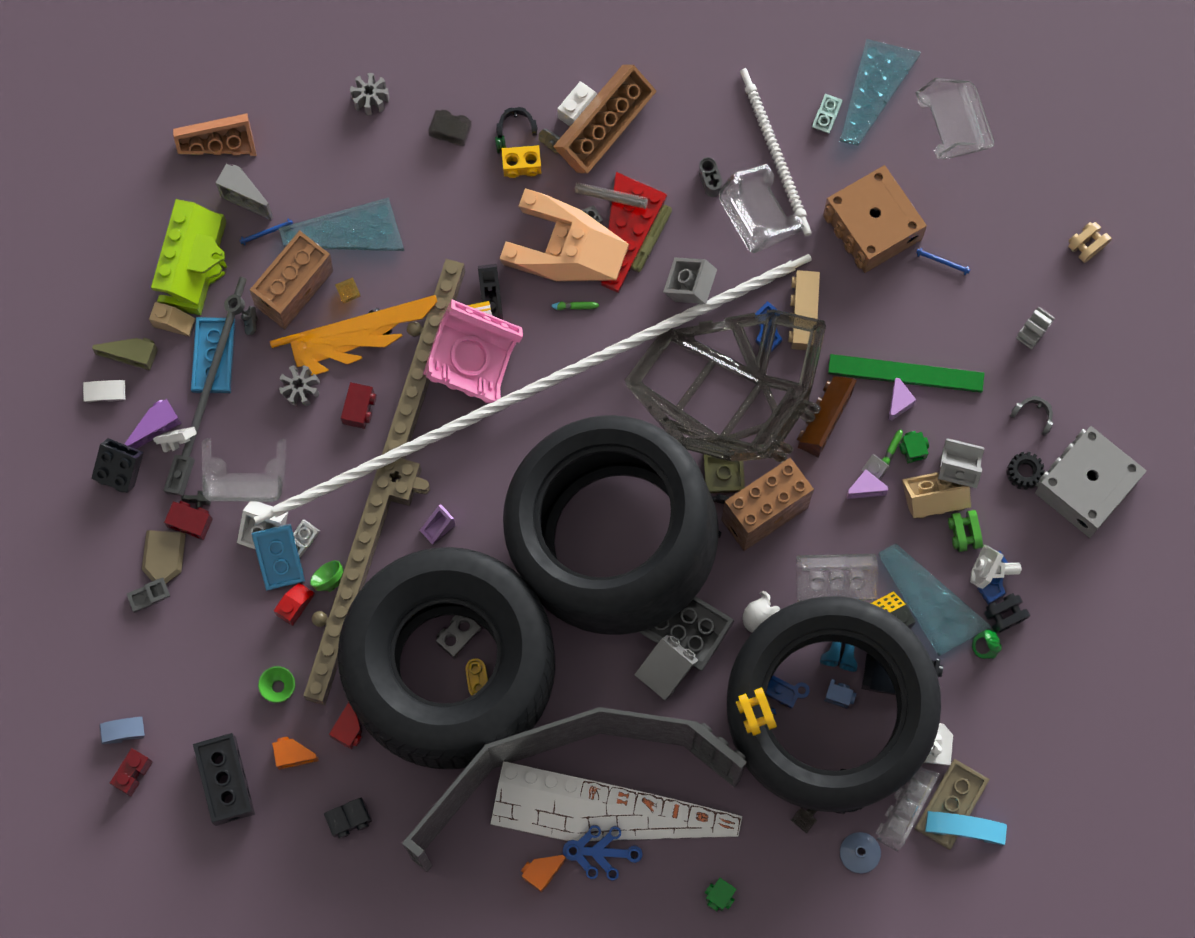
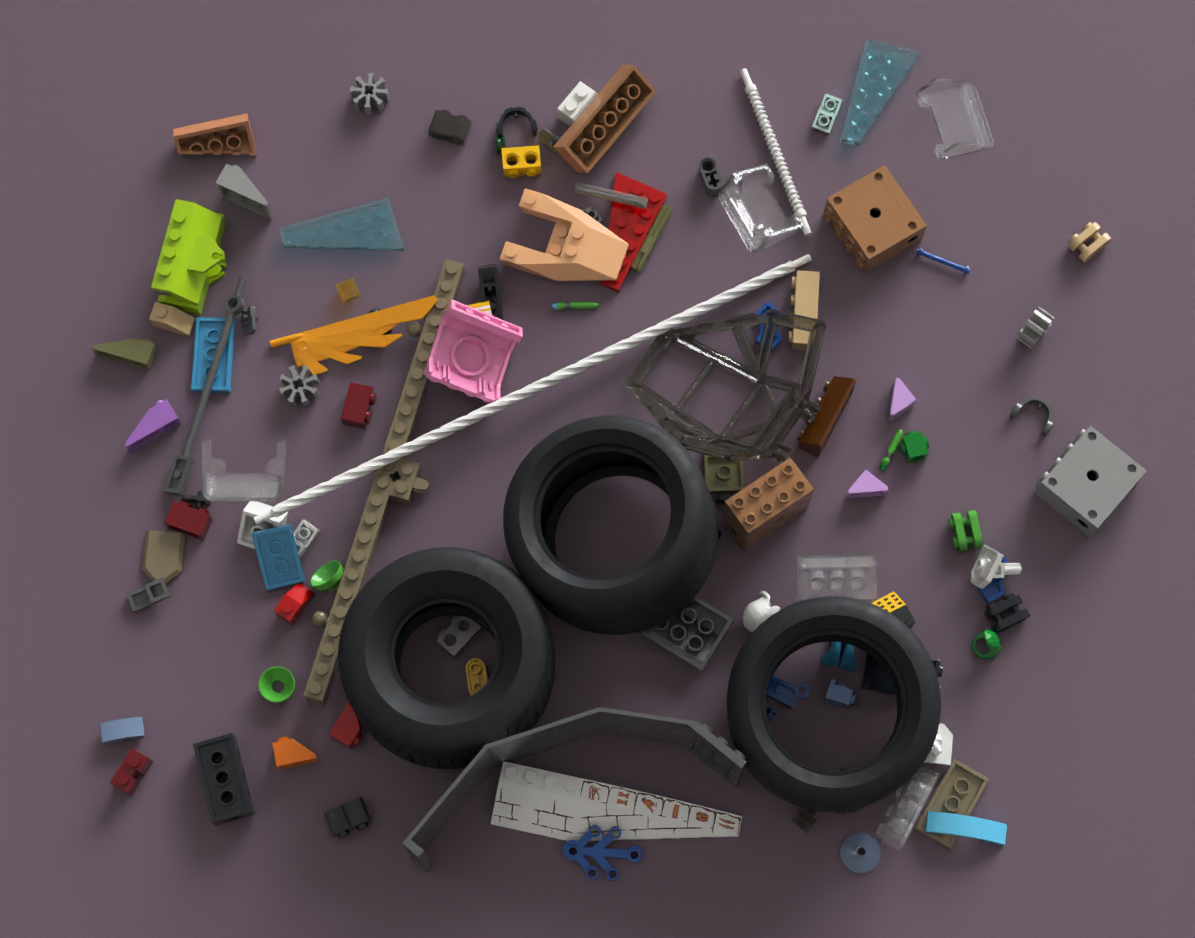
(104, 390): white slope -> none
(117, 465): black brick -> none
(173, 437): white plate -> none
(265, 232): blue axle -> none
(292, 279): medium nougat gear -> none
(437, 524): lavender slope -> none
(541, 871): orange slope -> none
(666, 666): light grey panel -> none
(690, 280): light grey brick -> none
(720, 895): green brick -> none
(745, 705): yellow brick -> none
(876, 466): light grey plate -> none
(908, 373): green tile -> none
(932, 496): tan slope -> none
(938, 610): clear light blue wing -> none
(961, 463): light grey panel -> none
(1030, 460): black tyre -> none

